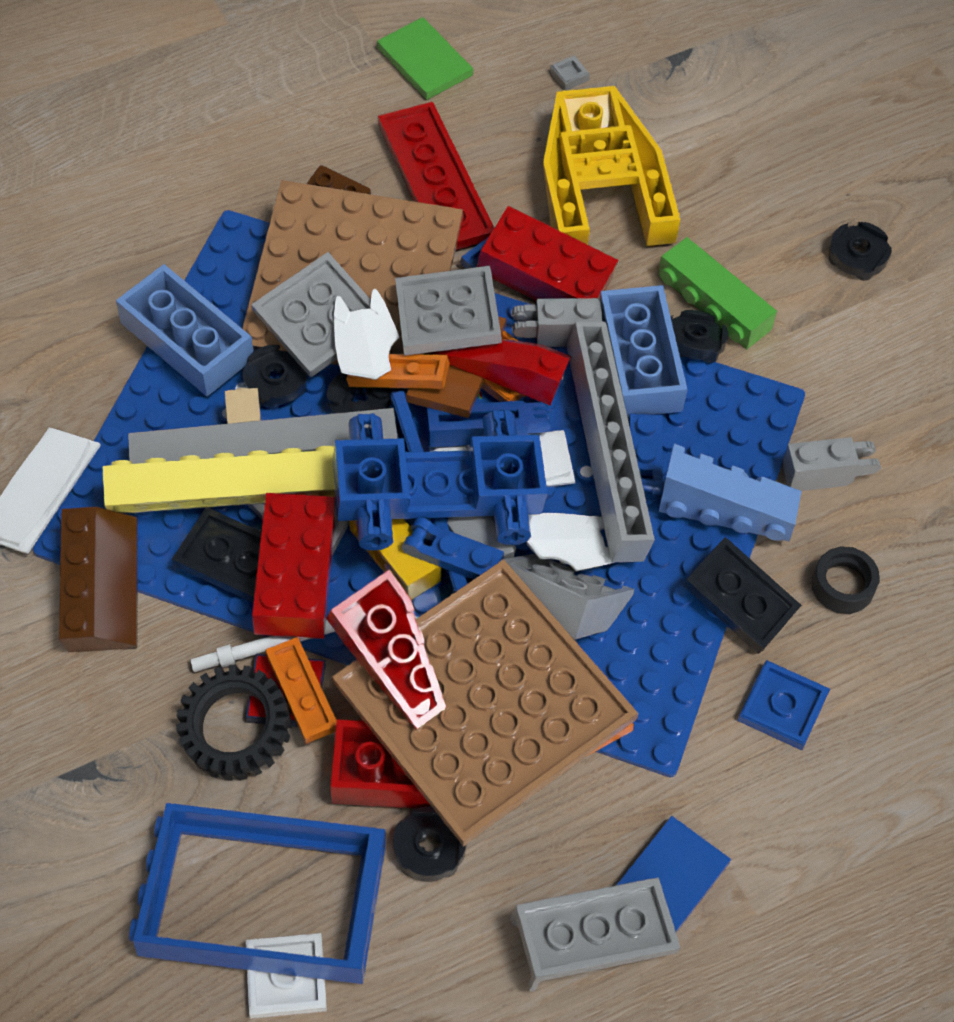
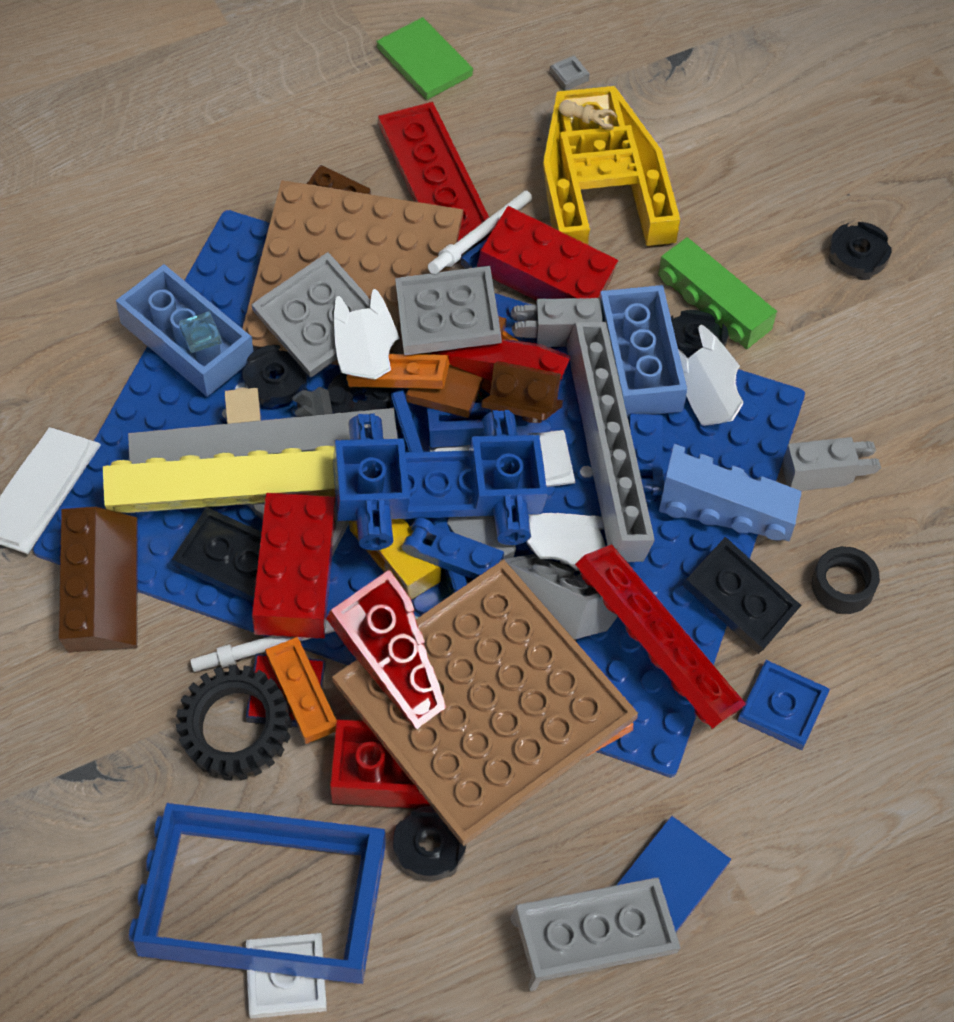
(200, 332): none -> clear light blue plate
(313, 402): none -> dark grey tile
(452, 253): none -> white bar
(524, 391): none -> reddish brown bracket
(570, 109): none -> tan piece
(660, 635): none -> red plate
(711, 381): none -> white shield

